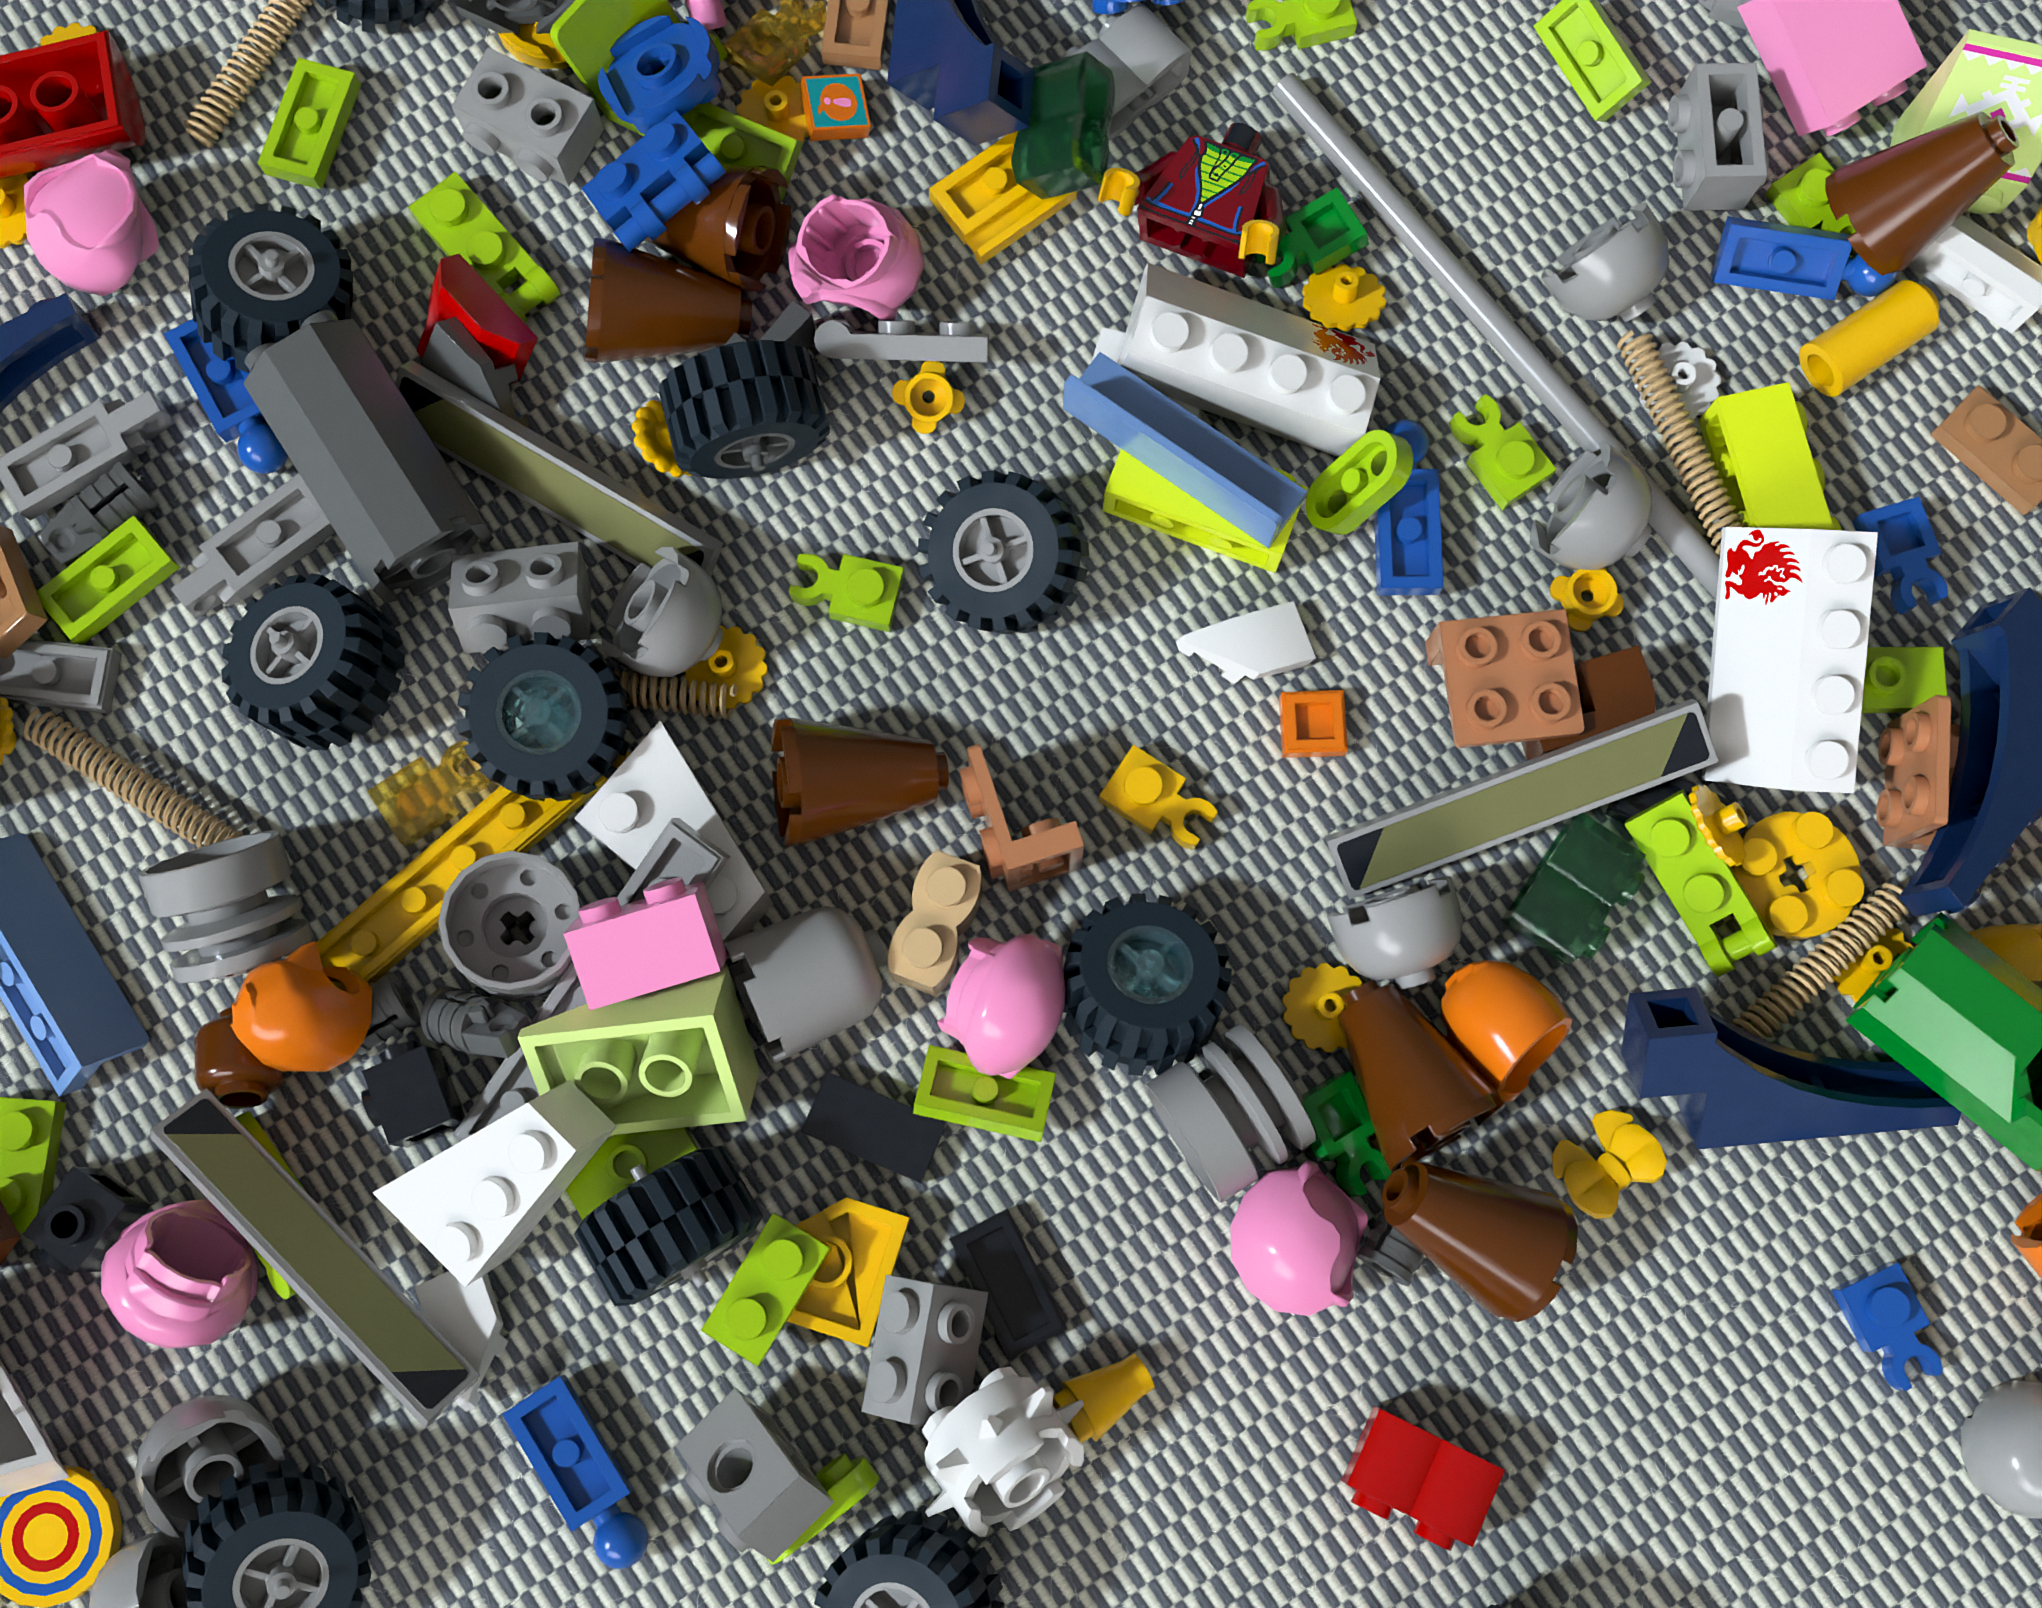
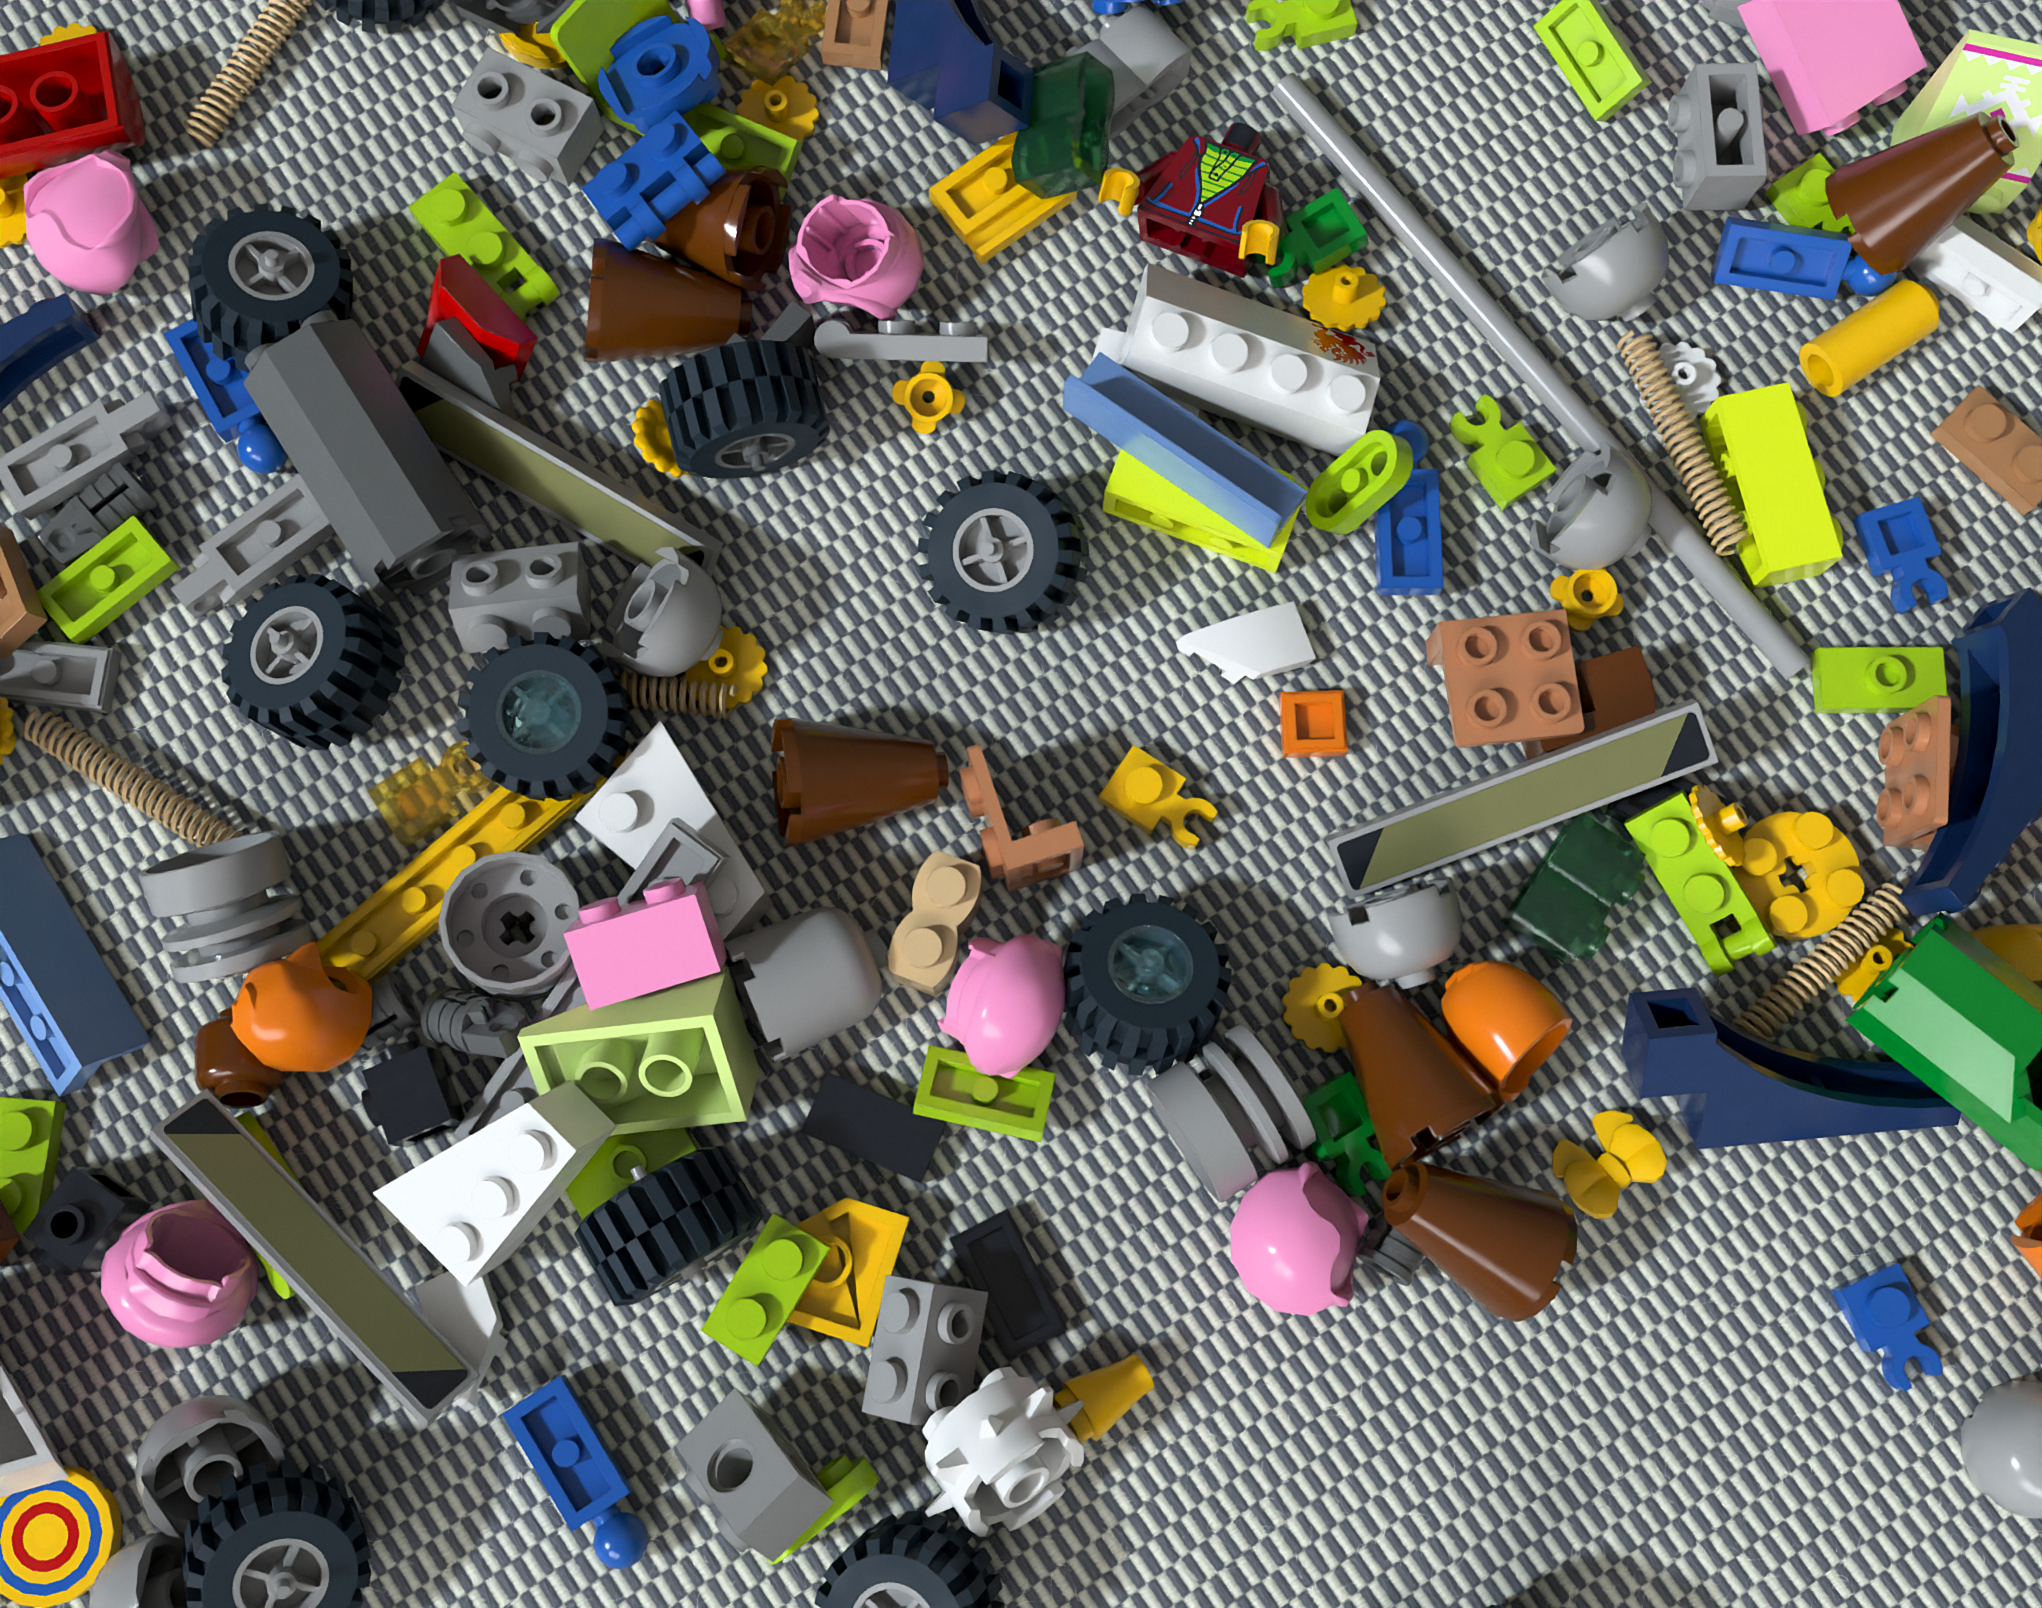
(309, 123): lime plate -> none
(835, 107): orange tile -> none
(859, 592): lime plate -> none
(1422, 1478): red brick -> none
(1789, 657): white slope -> none

